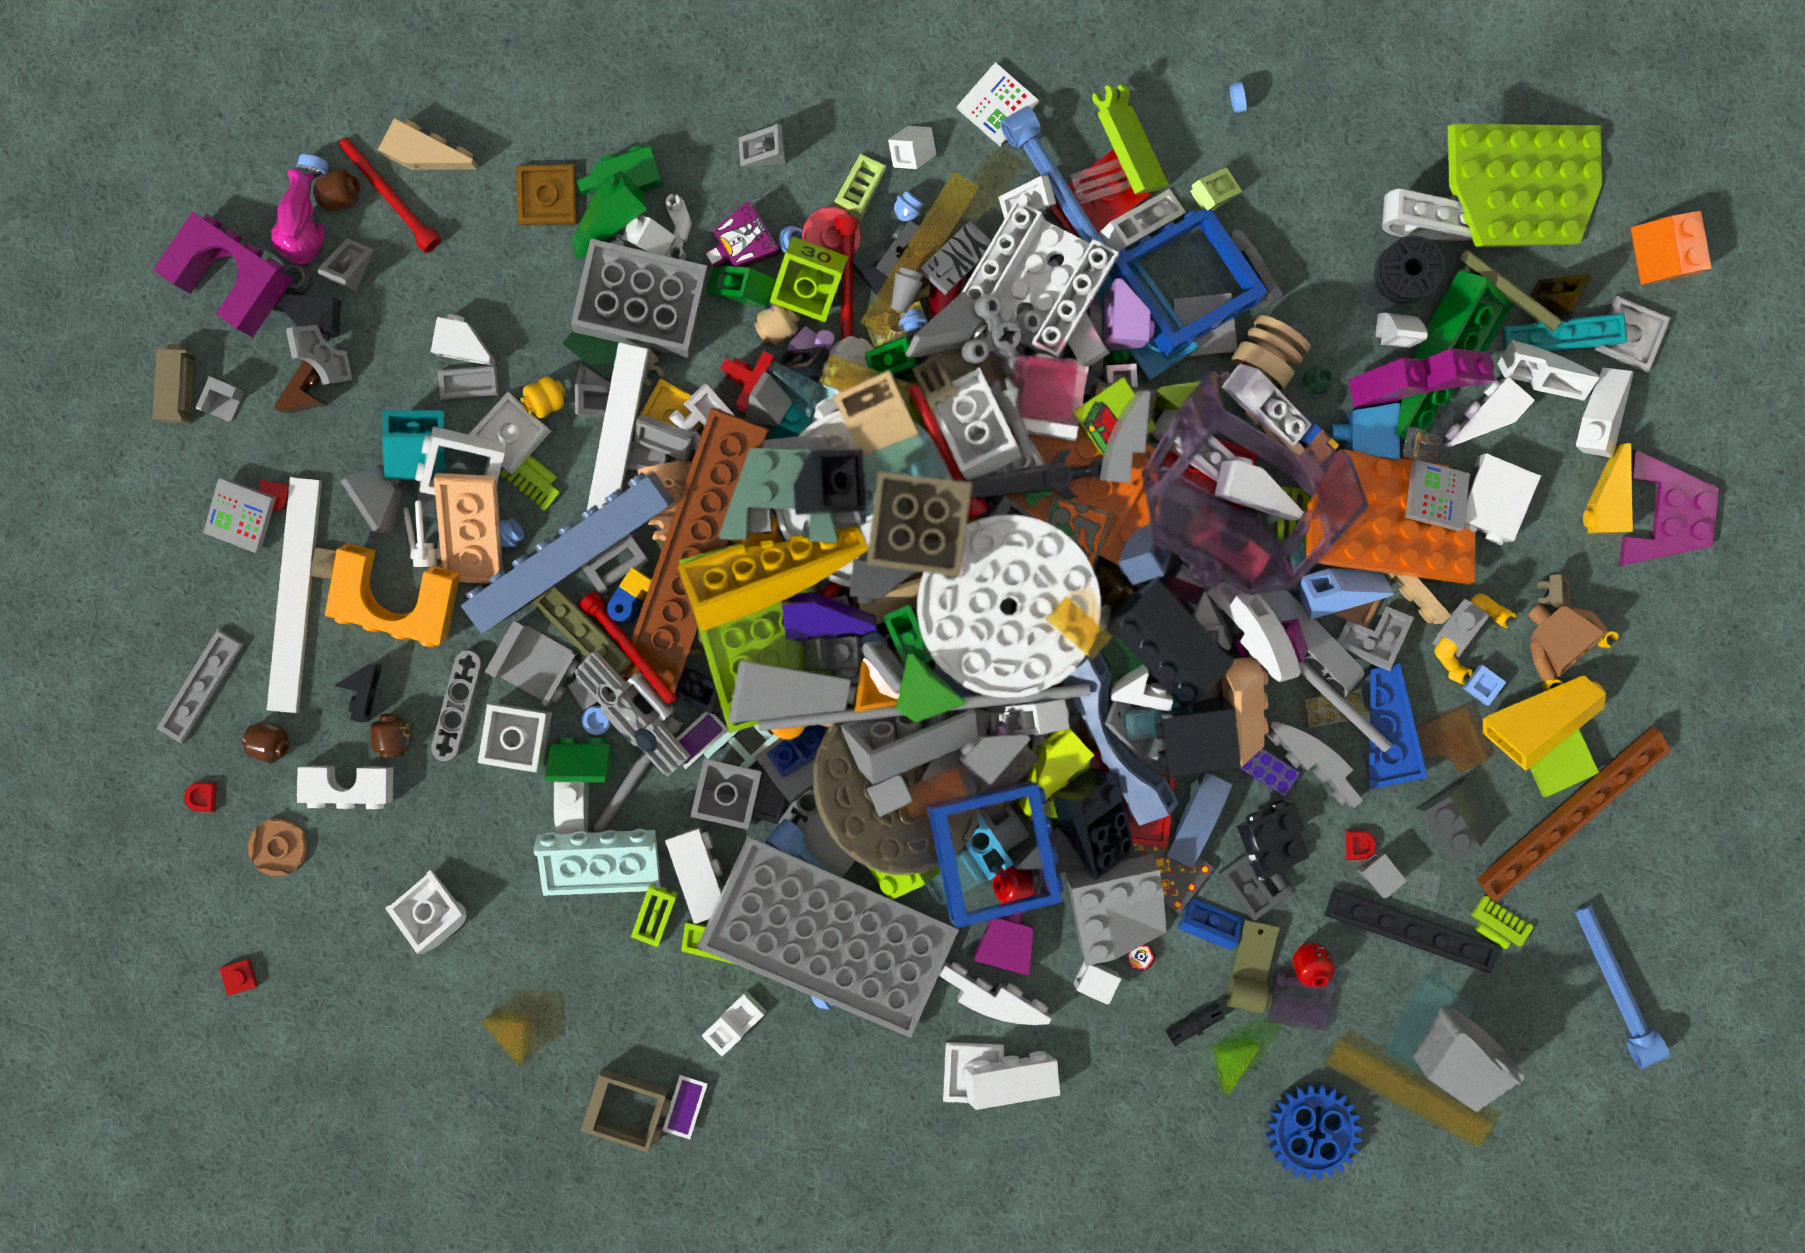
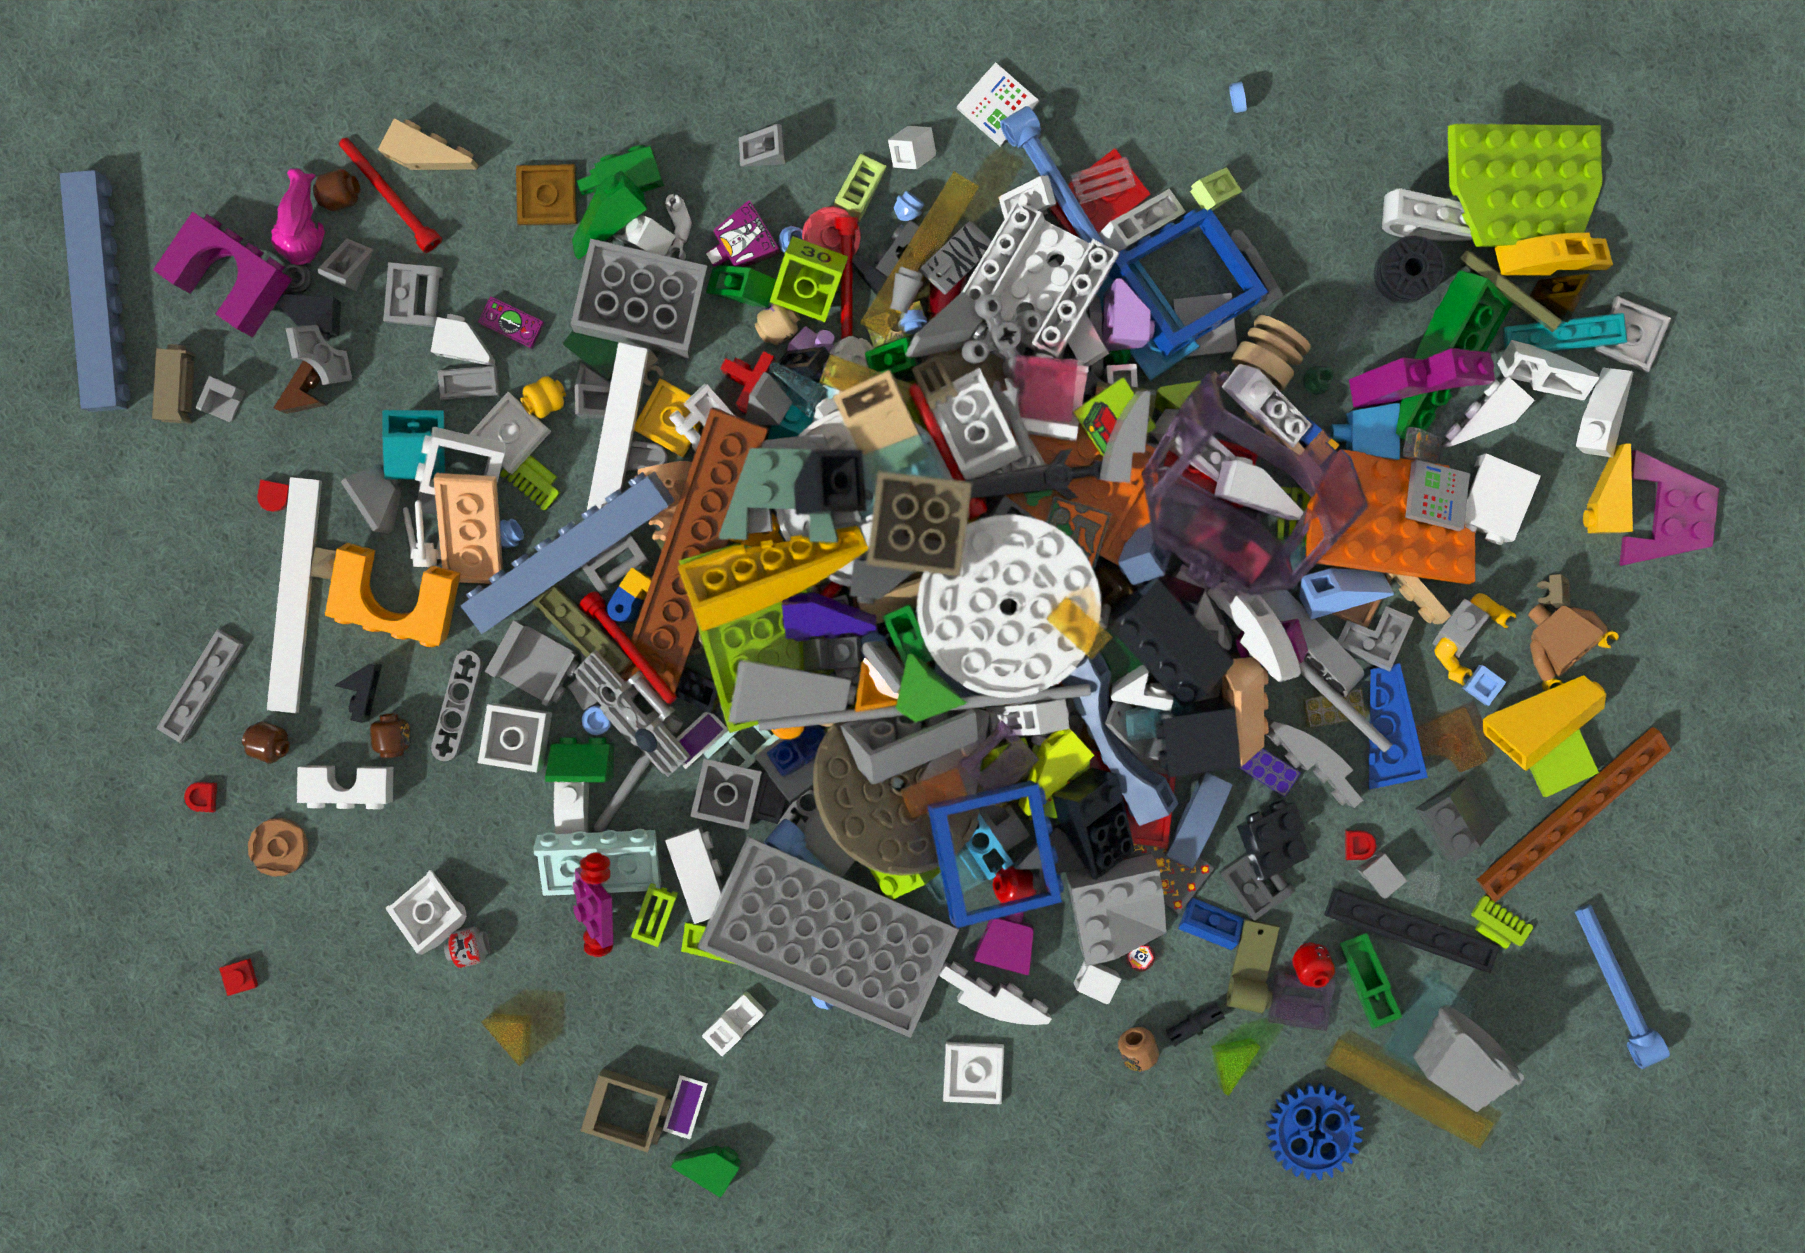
(94, 291): none -> sand blue brick
(239, 515): light grey tile -> none
(312, 164): light blue tile -> none
(403, 290): none -> light grey plate
(467, 947): none -> light grey head
(511, 322): none -> tile
(594, 904): none -> magenta plate
(664, 437): light grey tile -> none
(709, 1167): none -> green slope
(889, 795): light grey slope -> none
(992, 754): light grey slope -> none
(1012, 1080): white brick -> none
(1129, 140): lime tile -> none
(1138, 1049): none -> medium nougat head
(1370, 981): none -> green slope
(1400, 330): white slope -> none
(1552, 253): none -> yellow slope
(1671, 248): orange slope -> none

